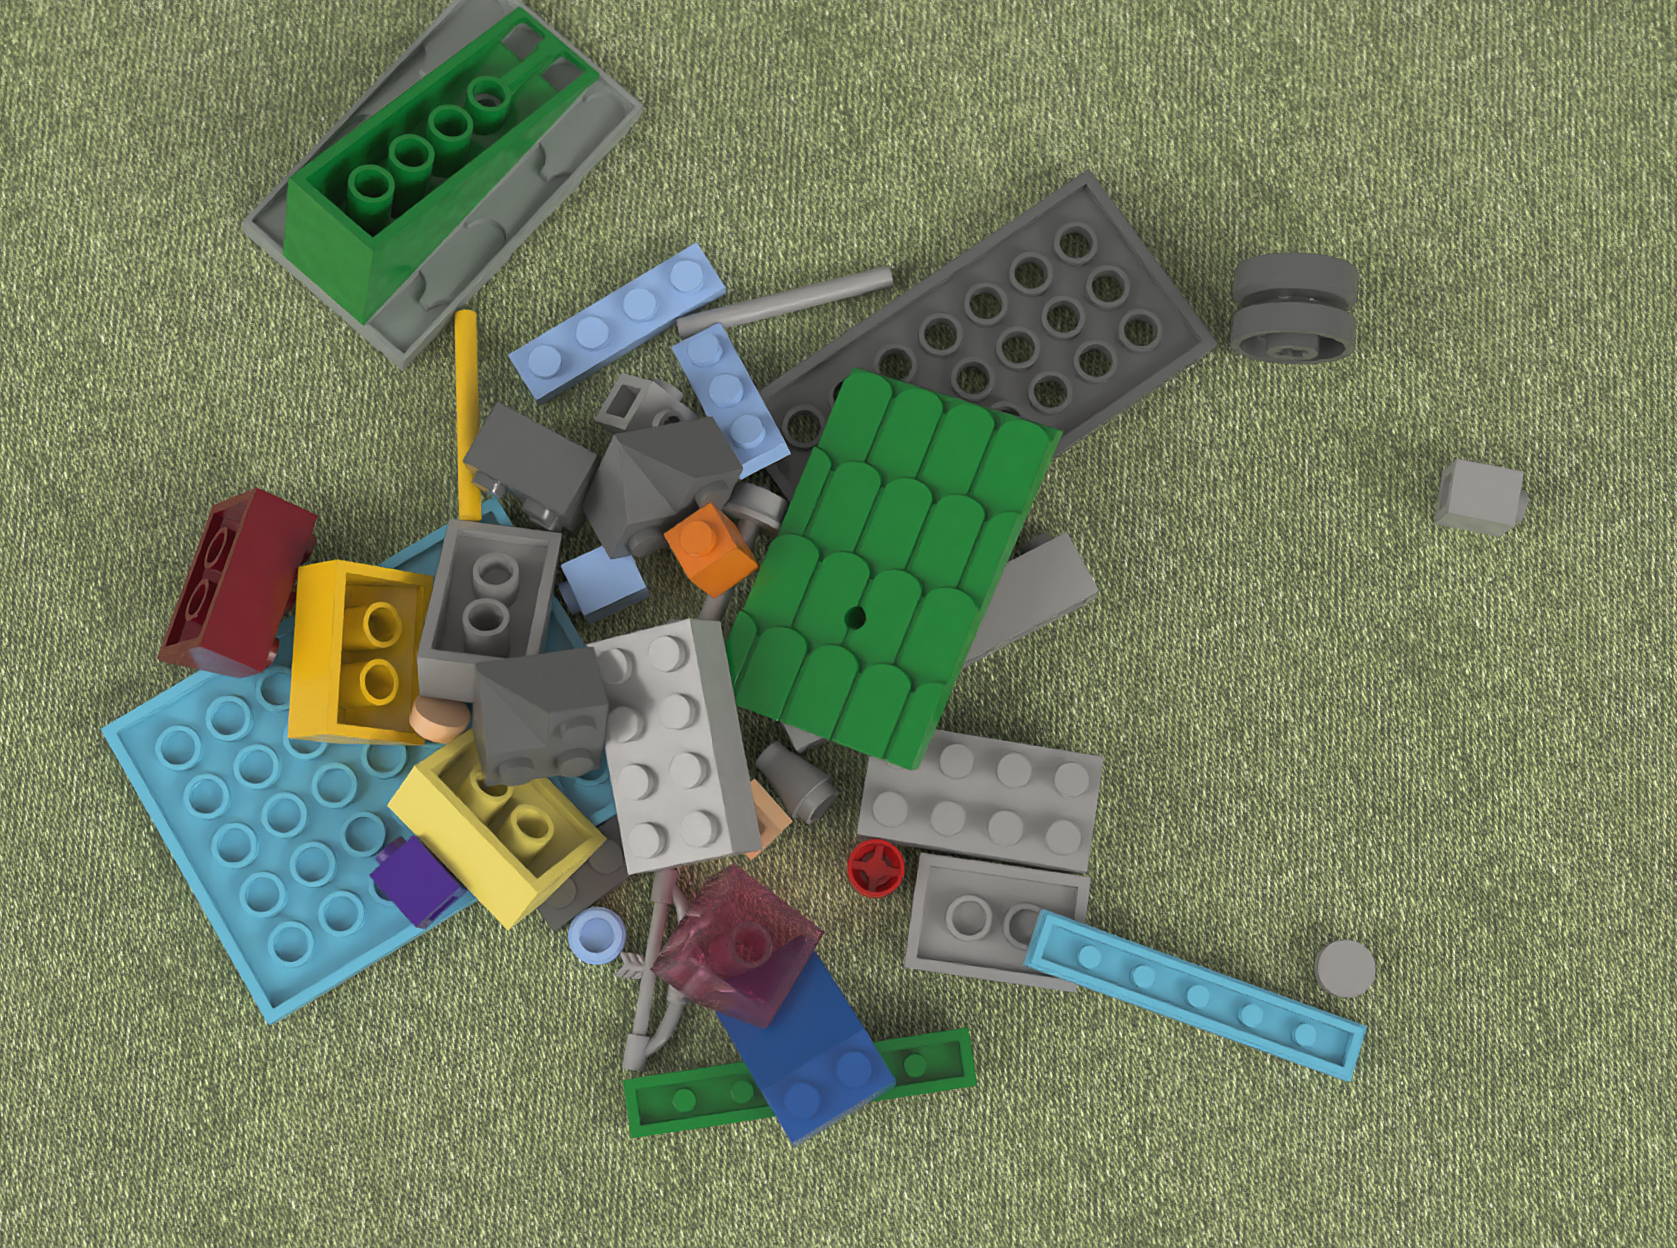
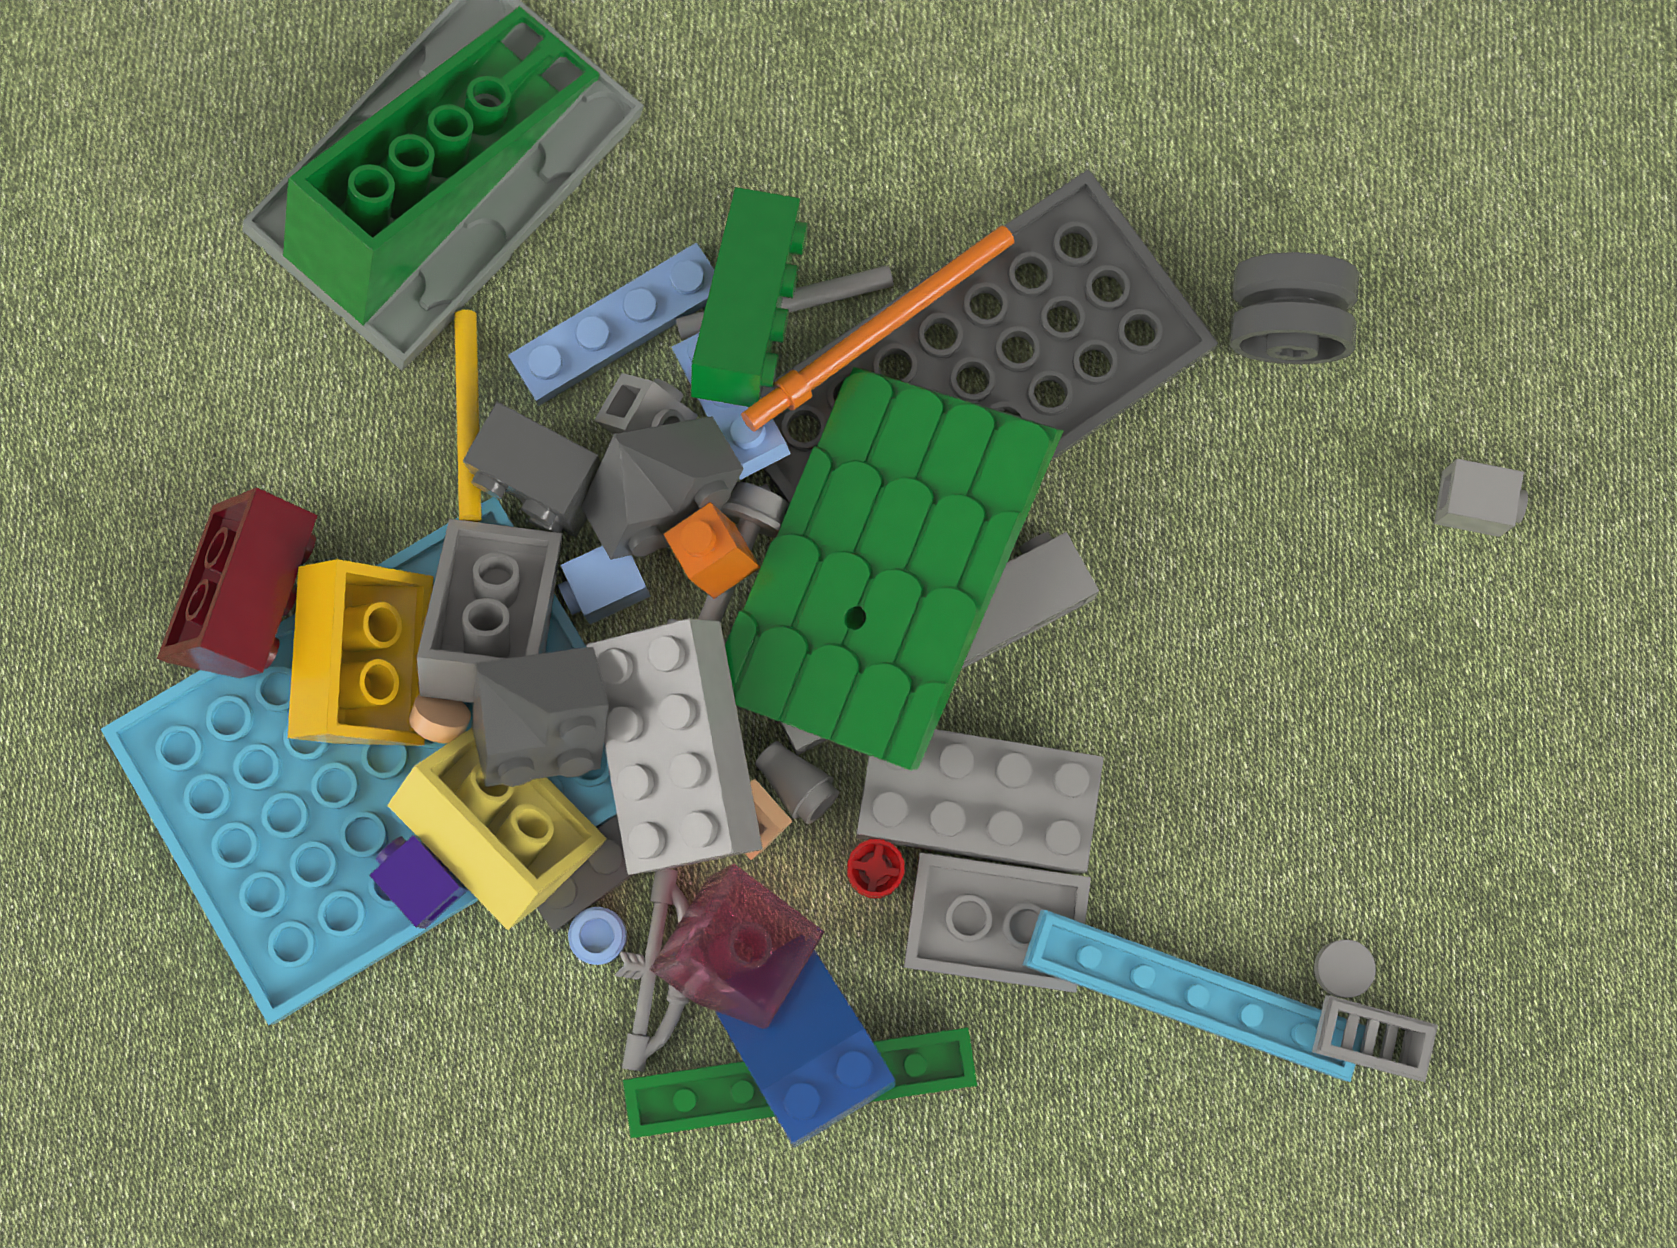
(746, 298): none -> green brick
(797, 387): none -> orange bar
(1415, 1049): none -> light grey slope

